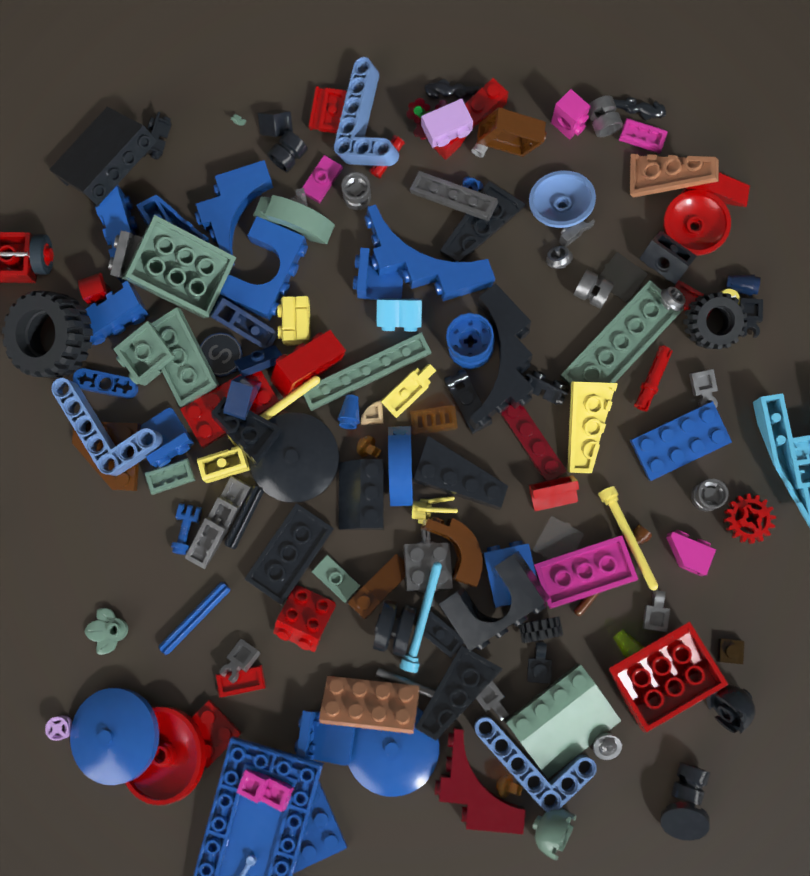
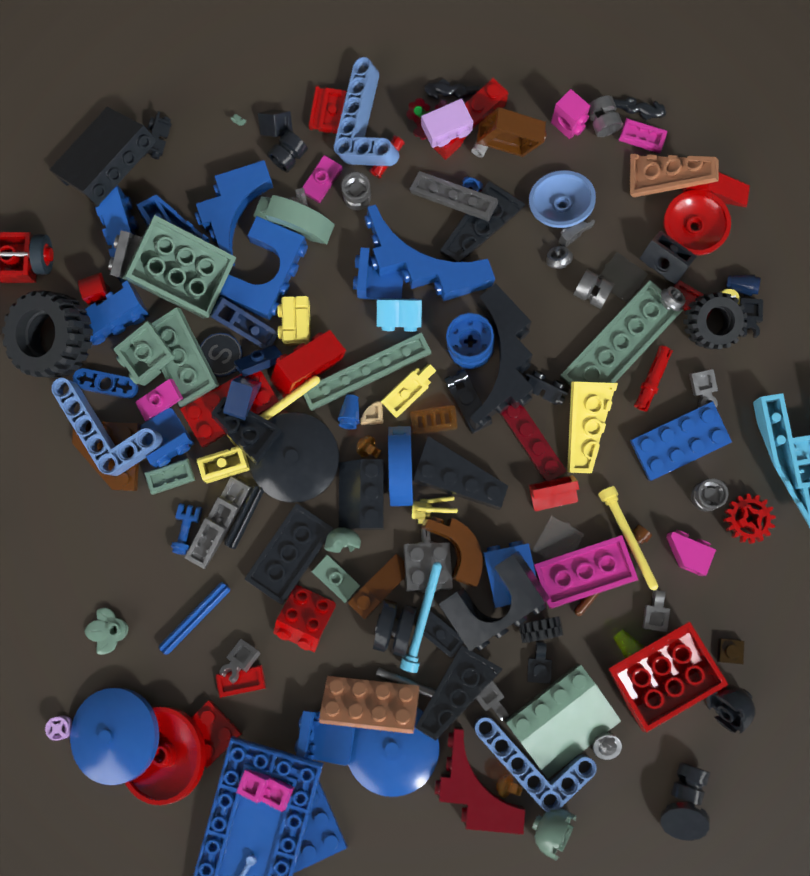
(159, 399): none -> dark pink plate
(341, 538): none -> sand green hair

